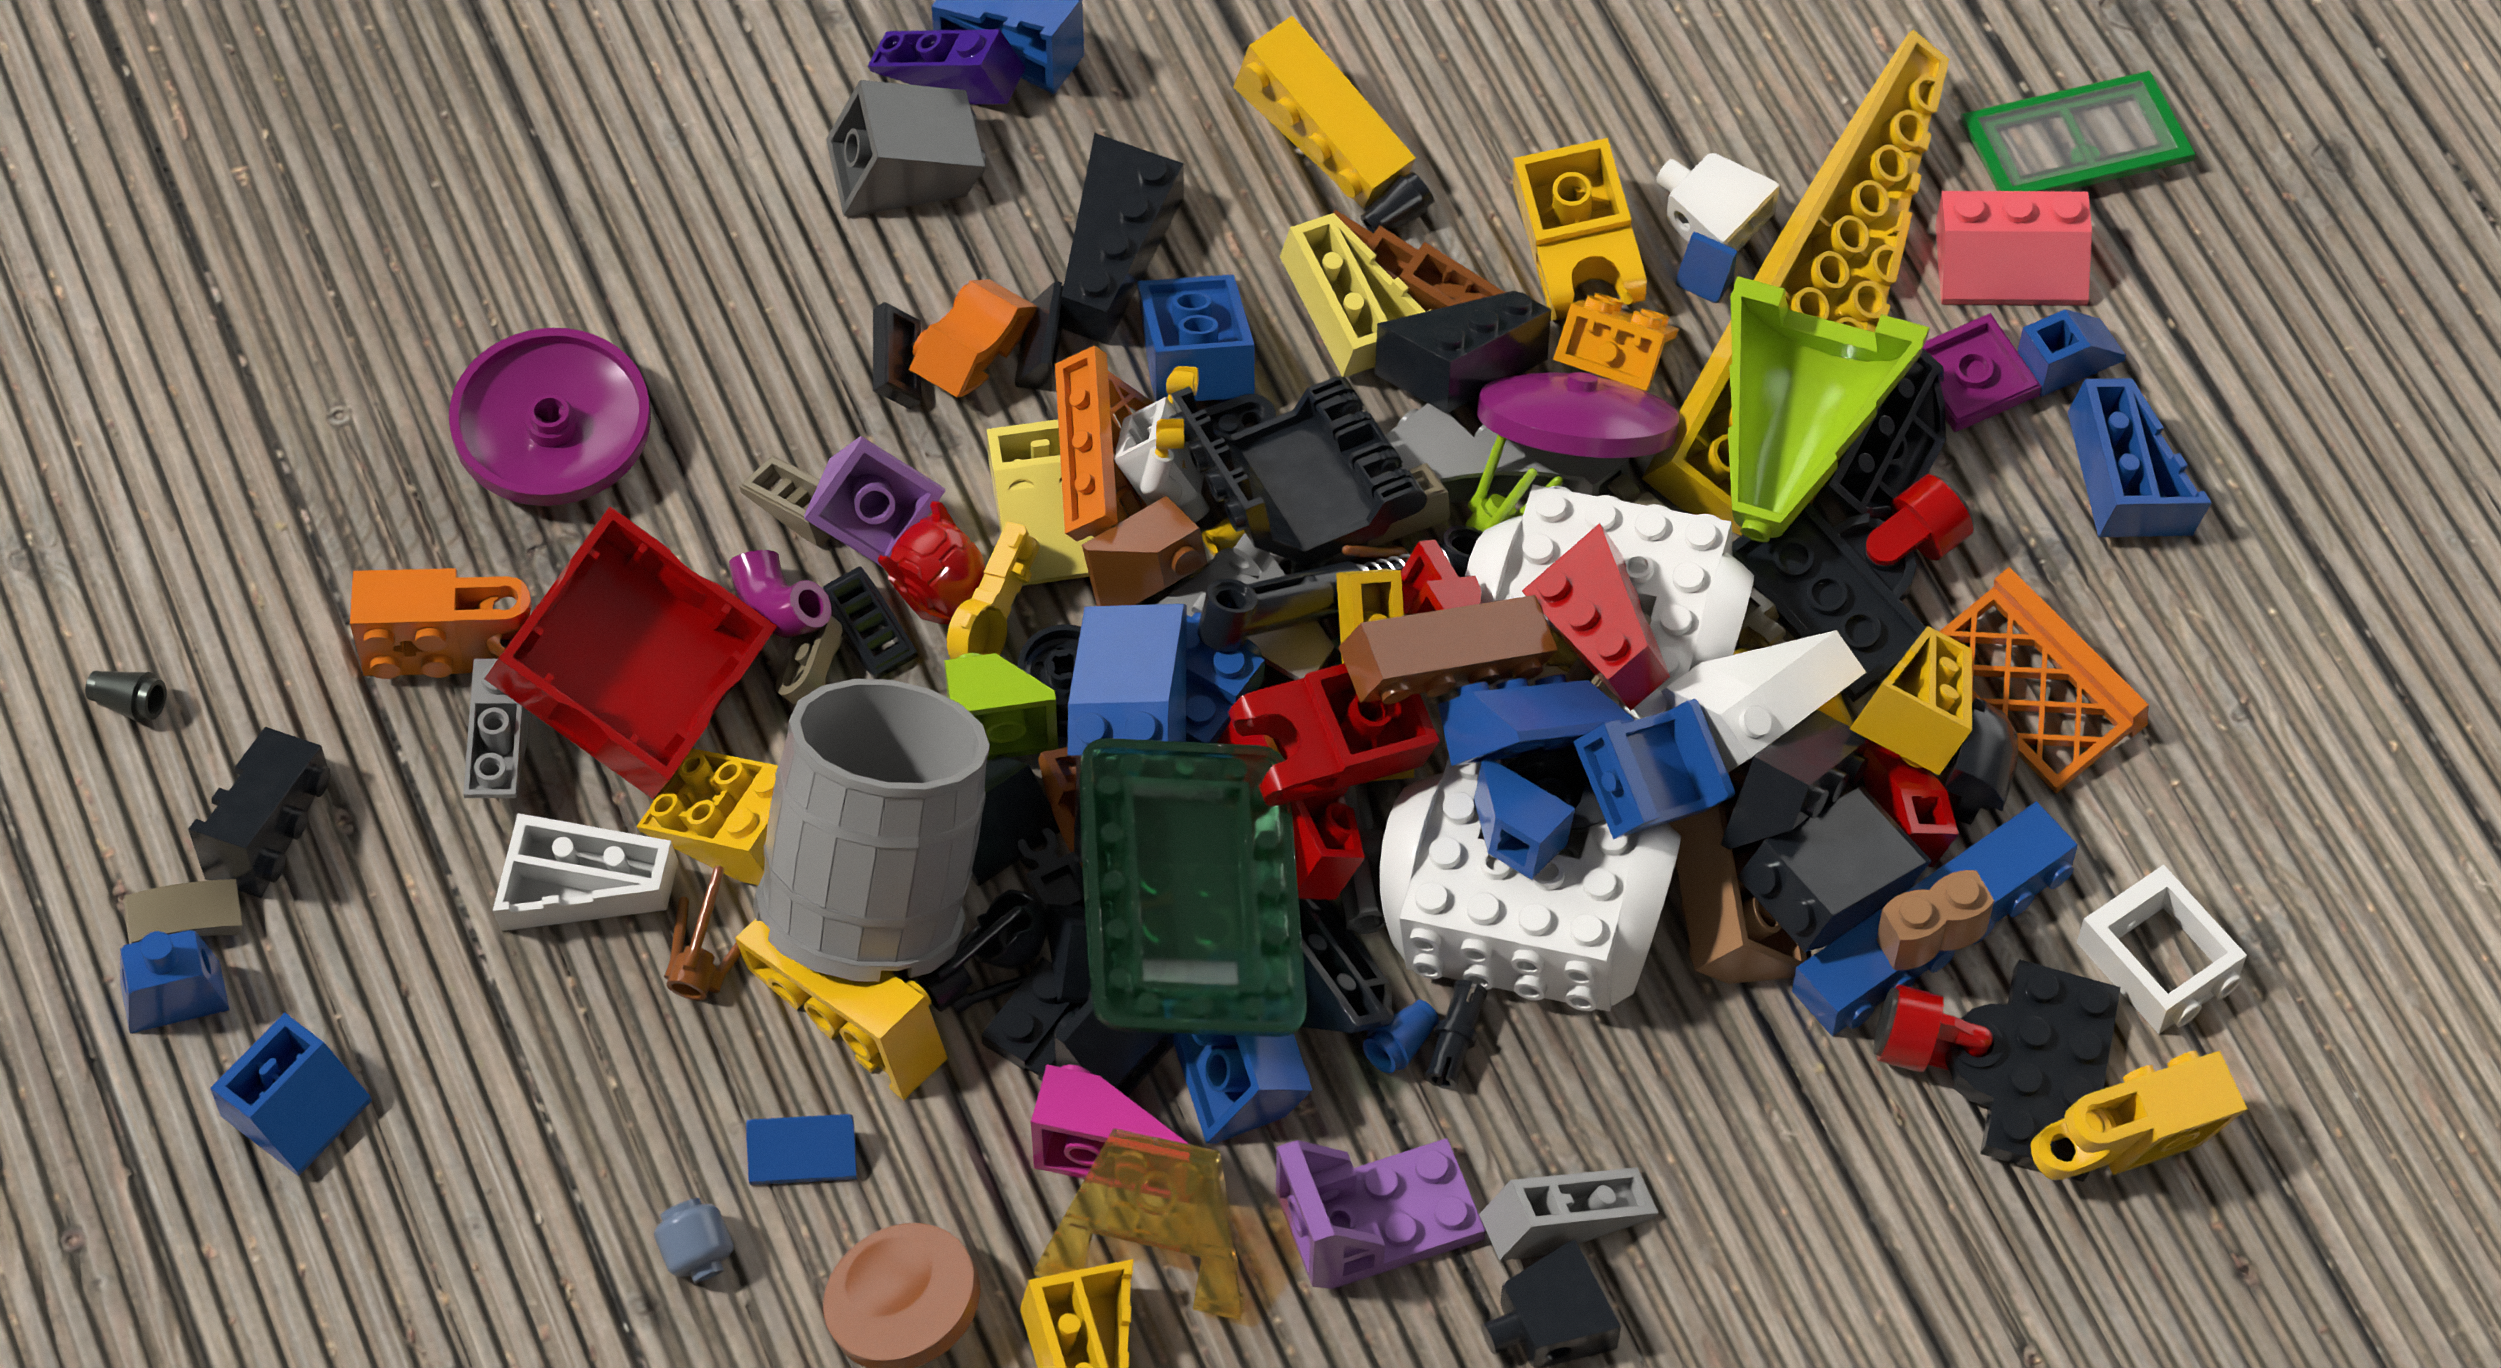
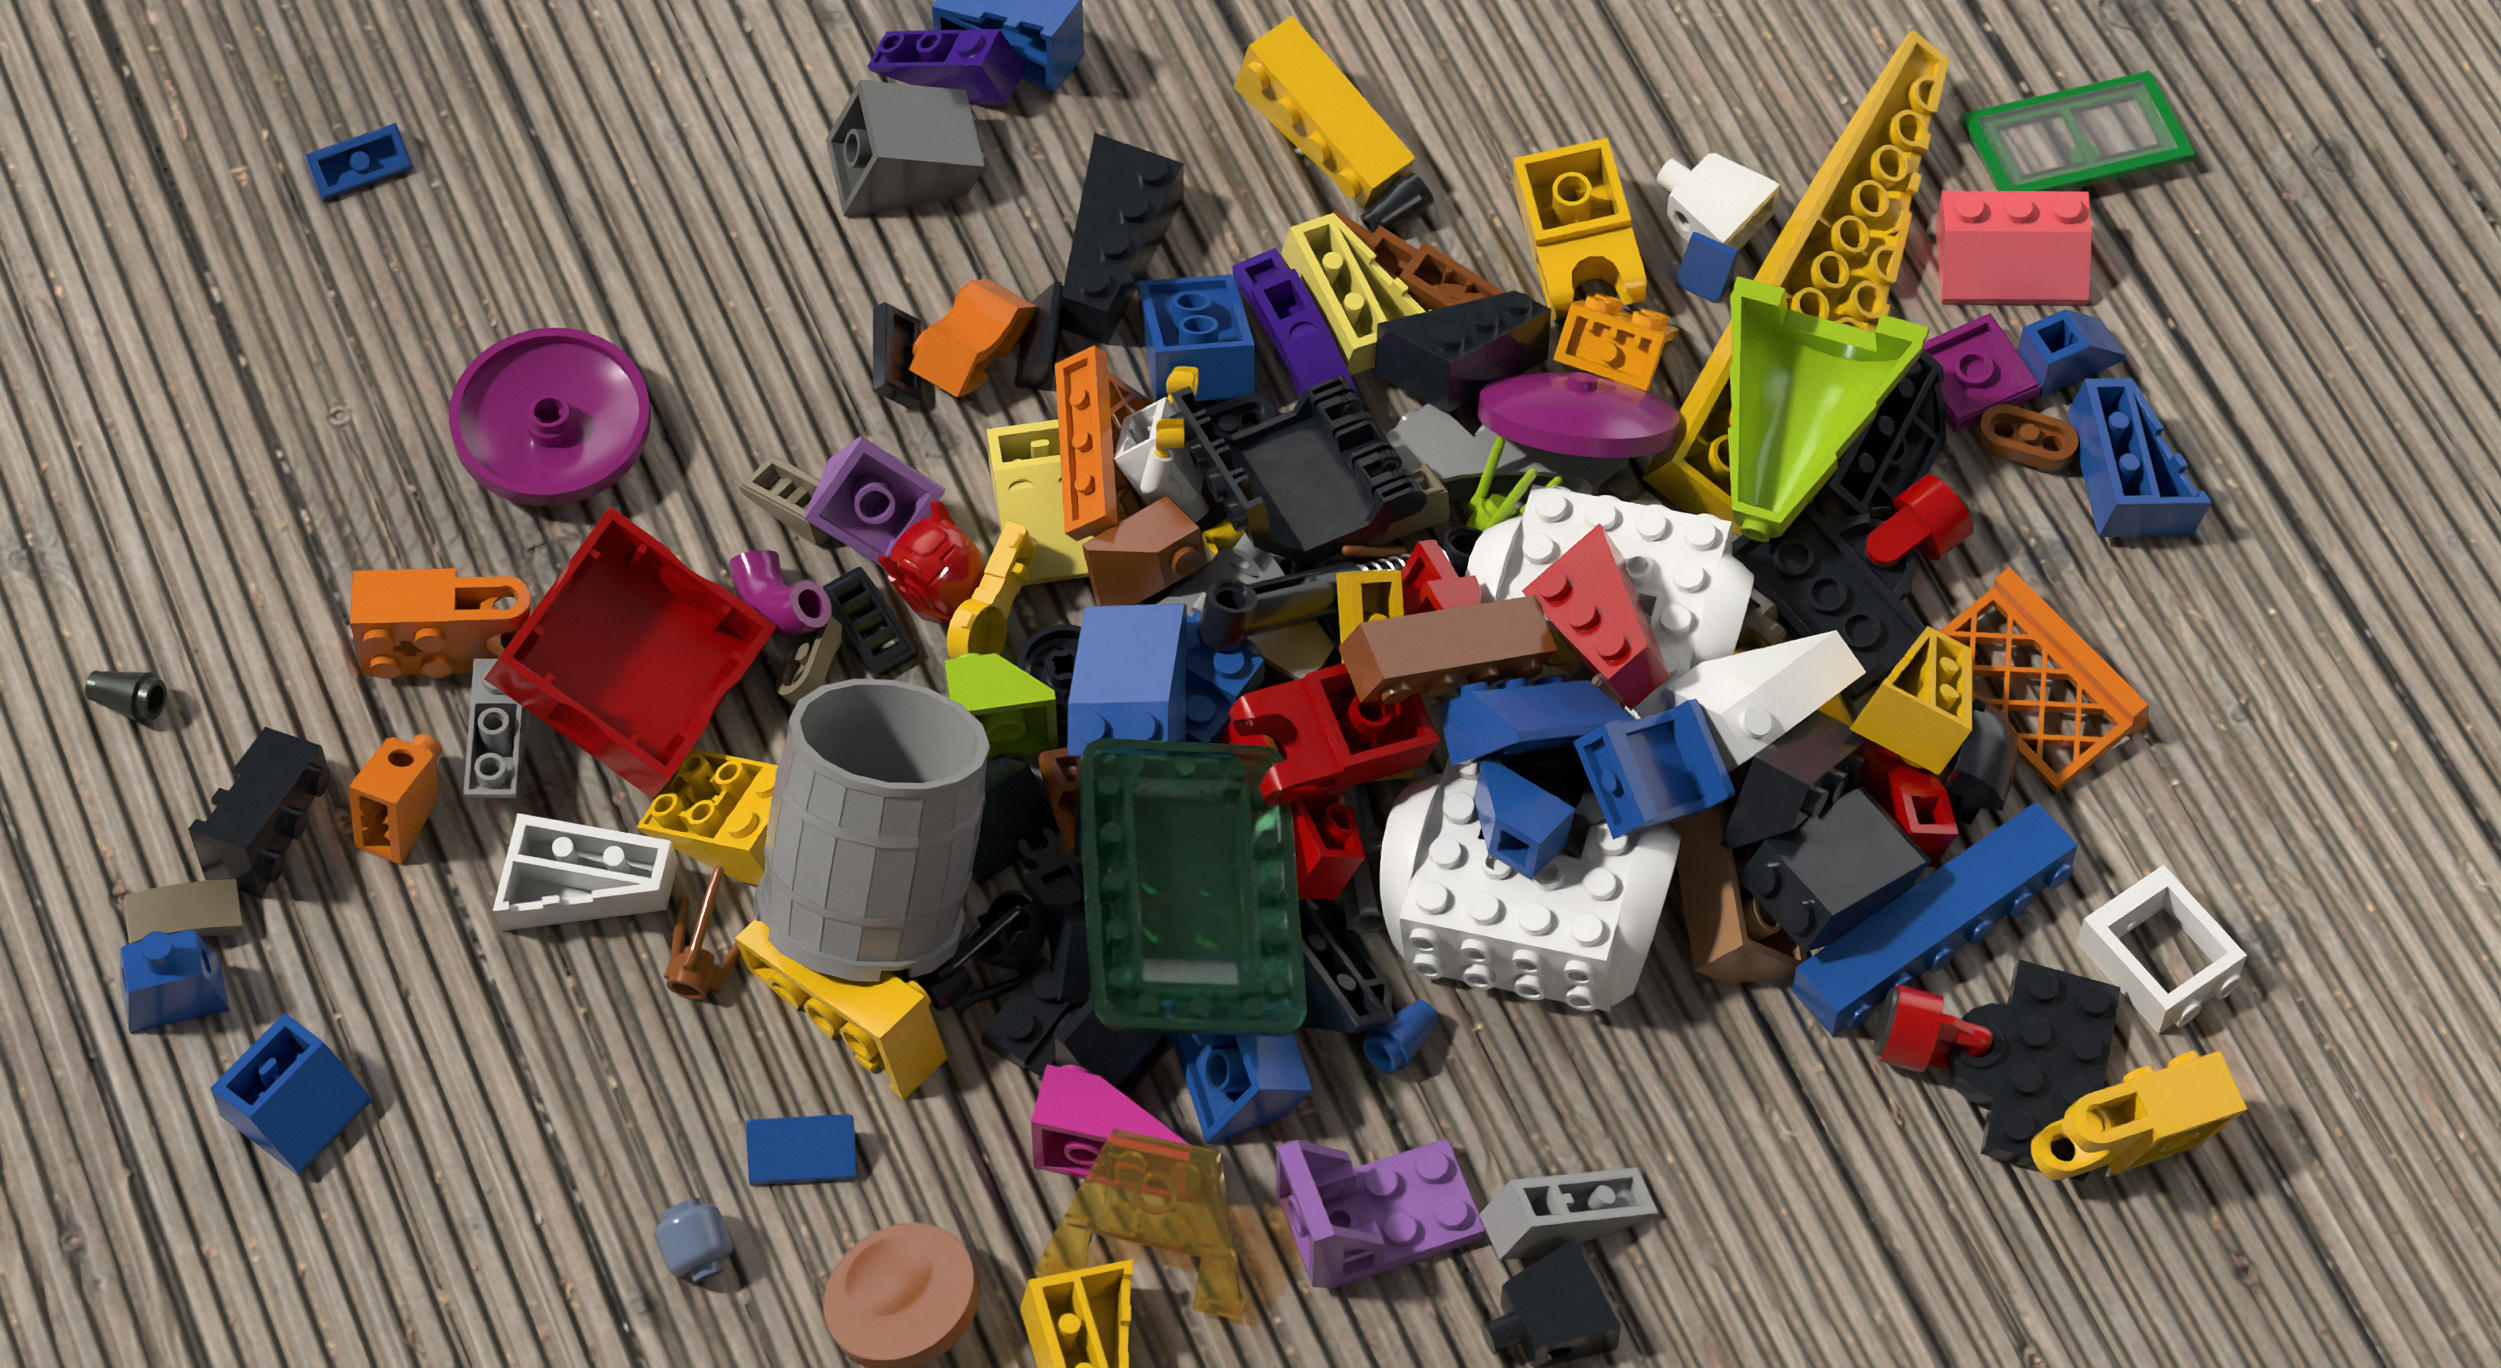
(358, 161): none -> blue slope
(394, 796): none -> orange torso
(1290, 320): none -> dark purple slope
(1456, 1034): black pin -> none
(1932, 920): medium nougat brick -> none
(2028, 437): none -> dark orange plate

